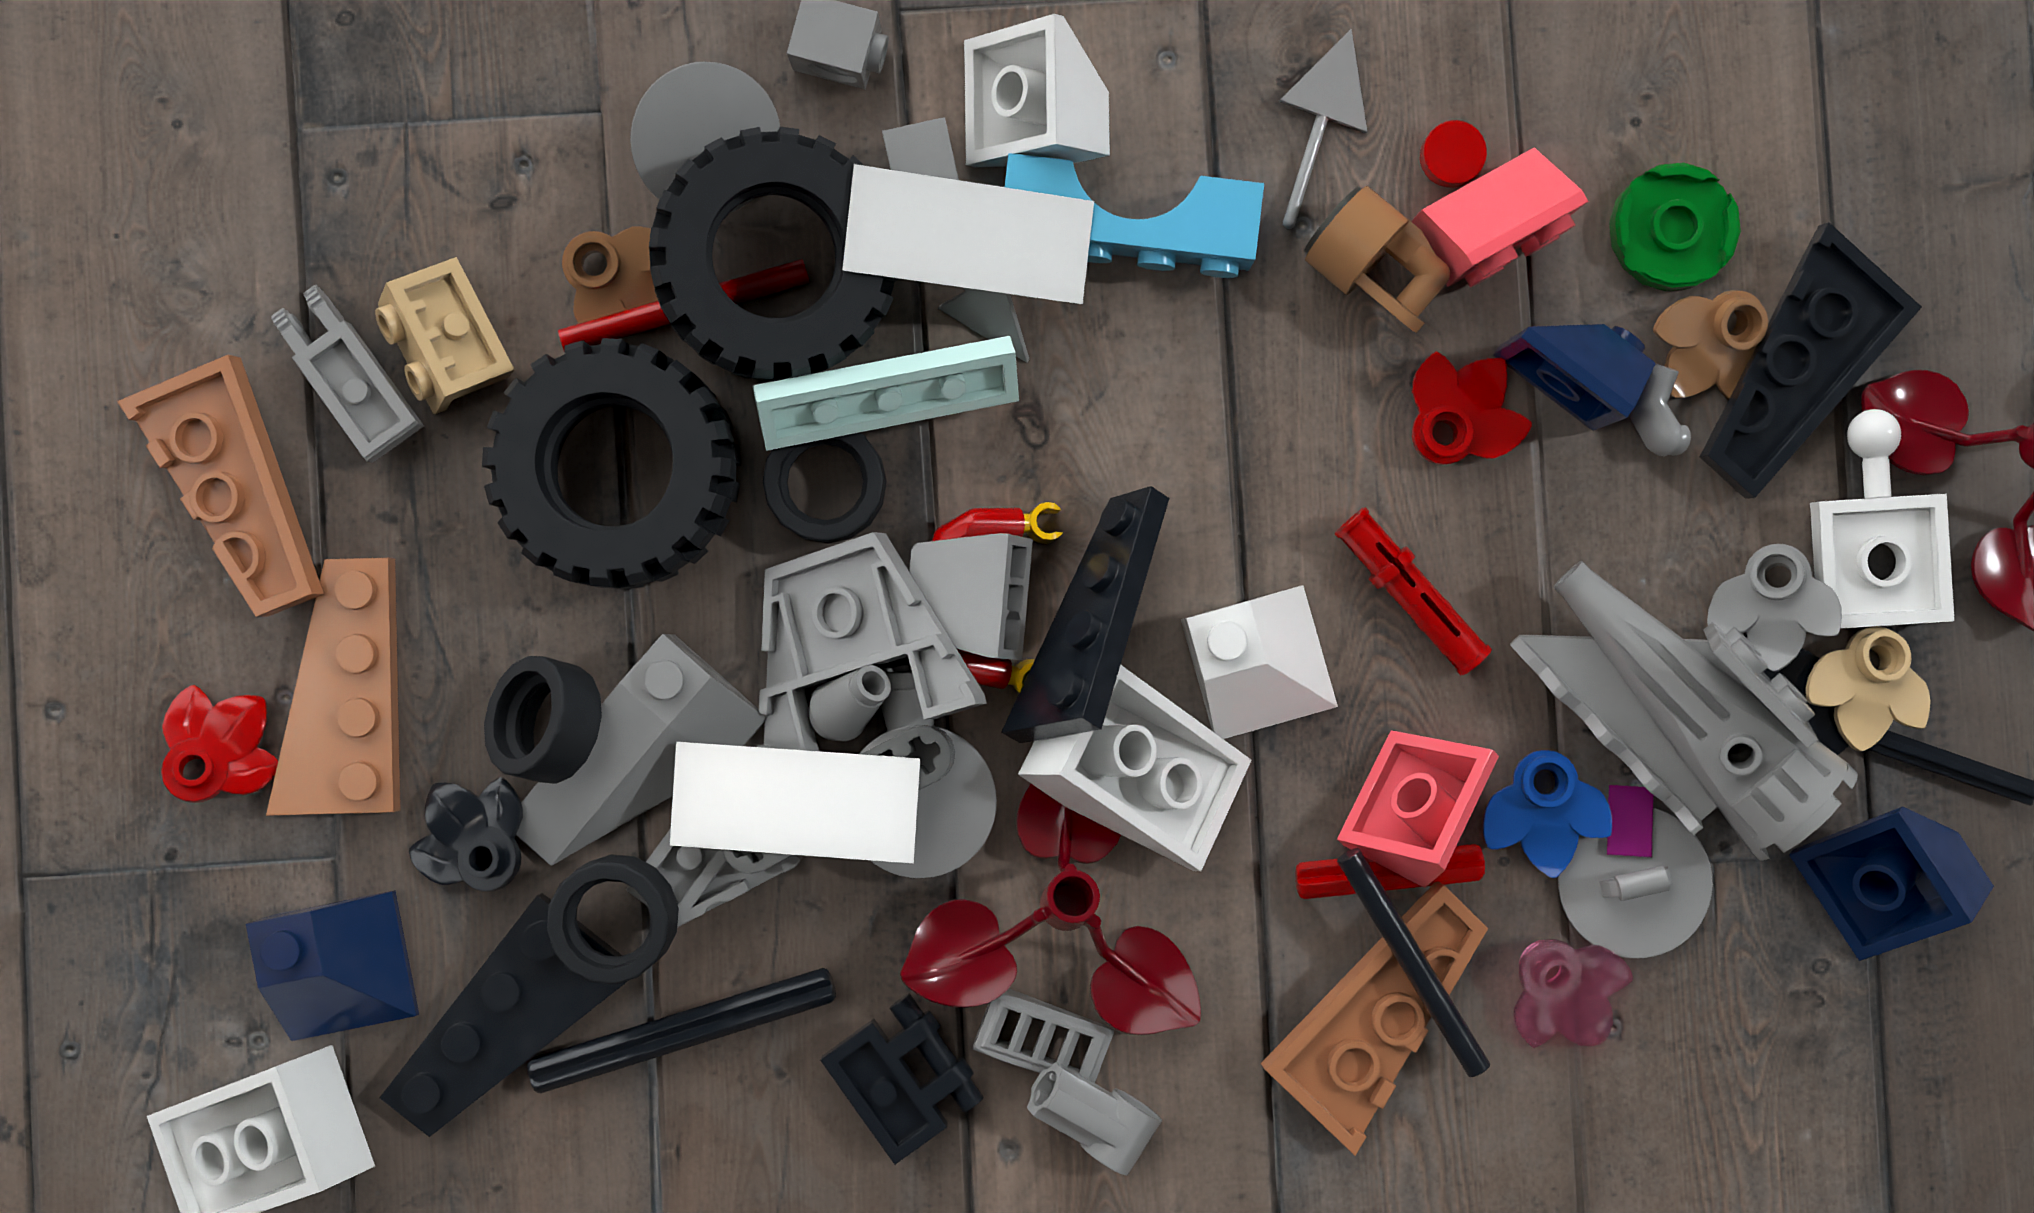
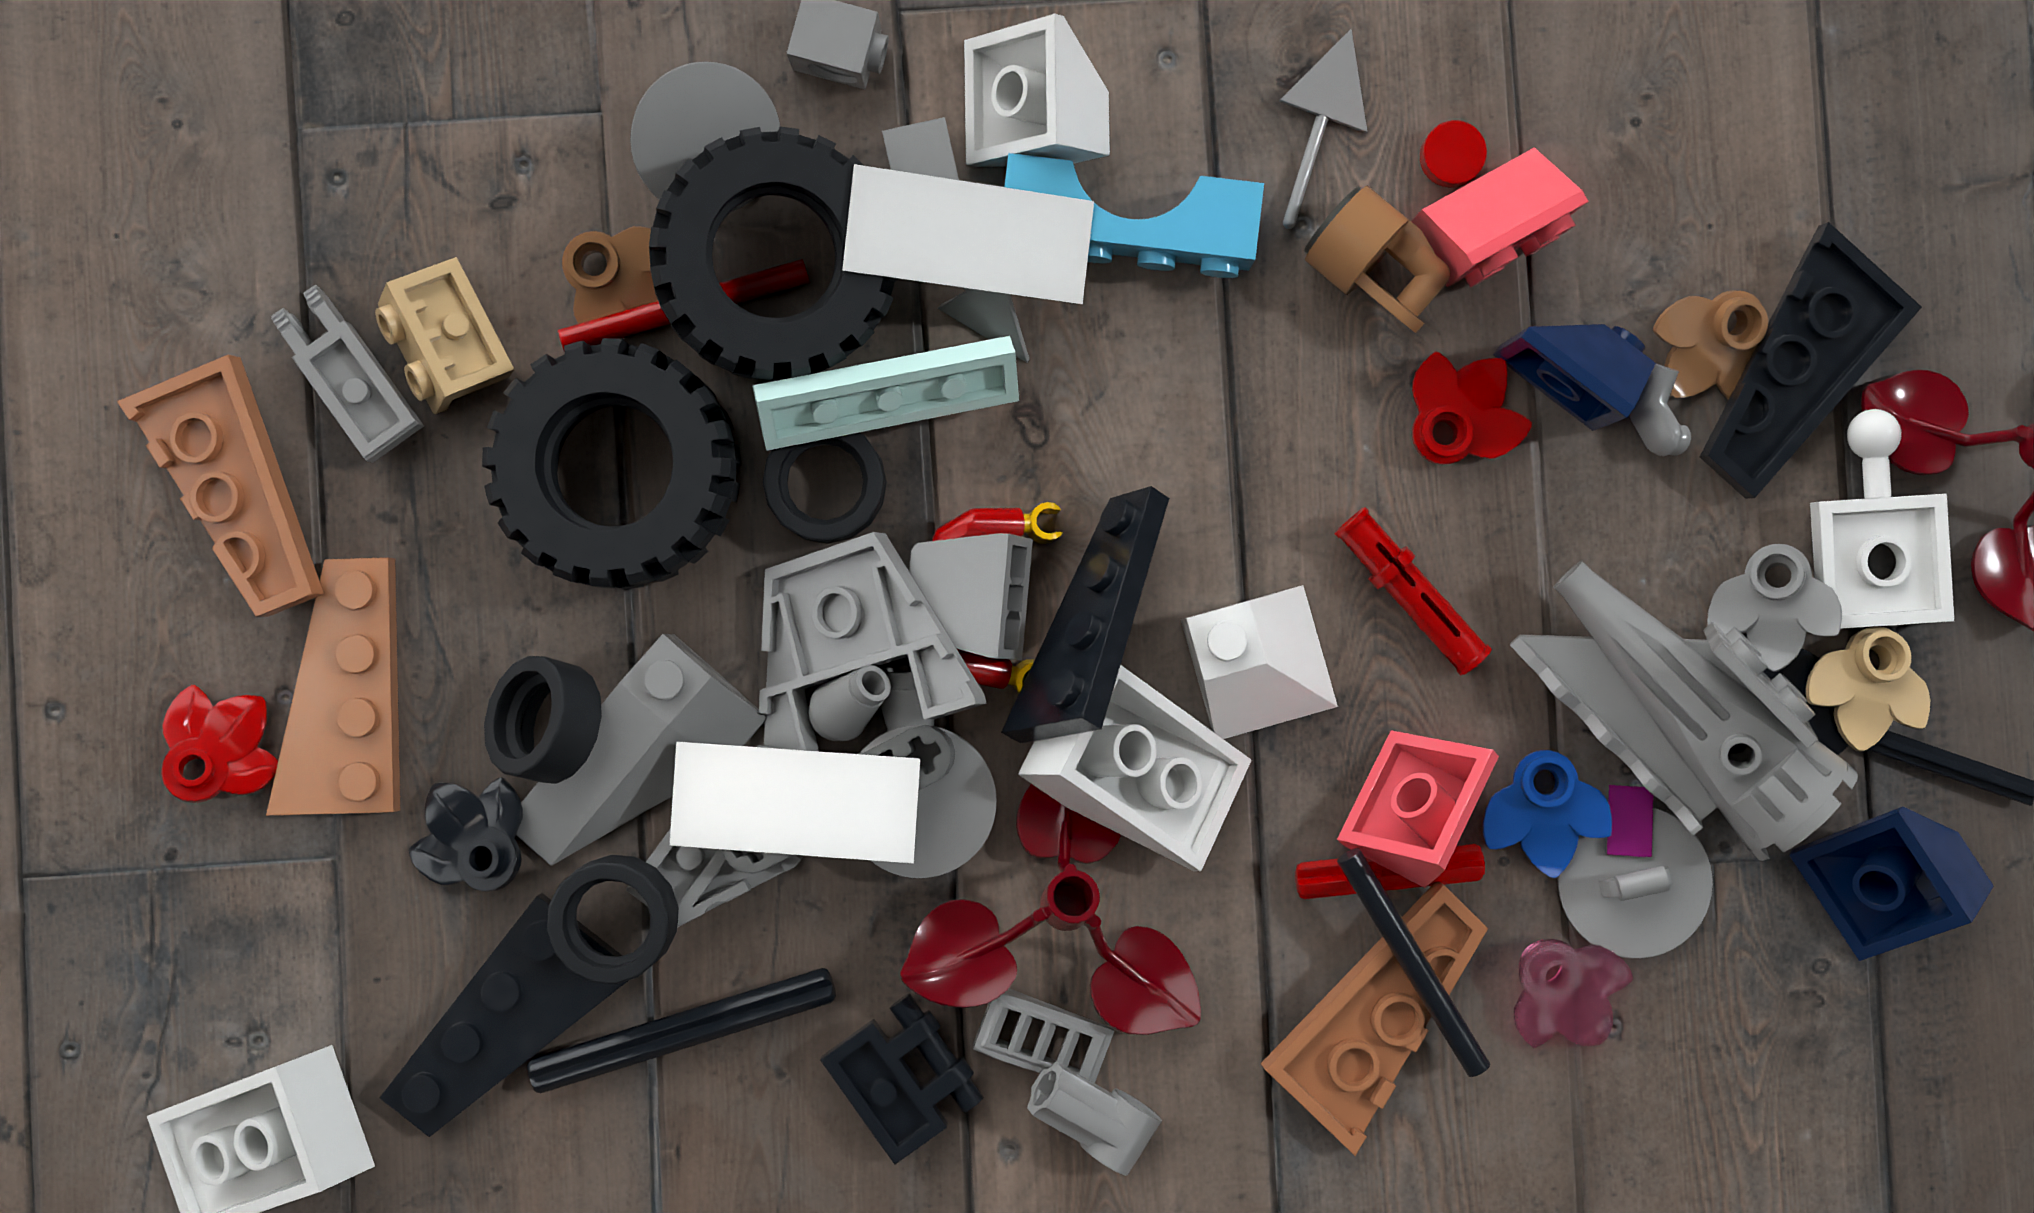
(334, 966): dark blue slope -> none
(1674, 227): green tile -> none

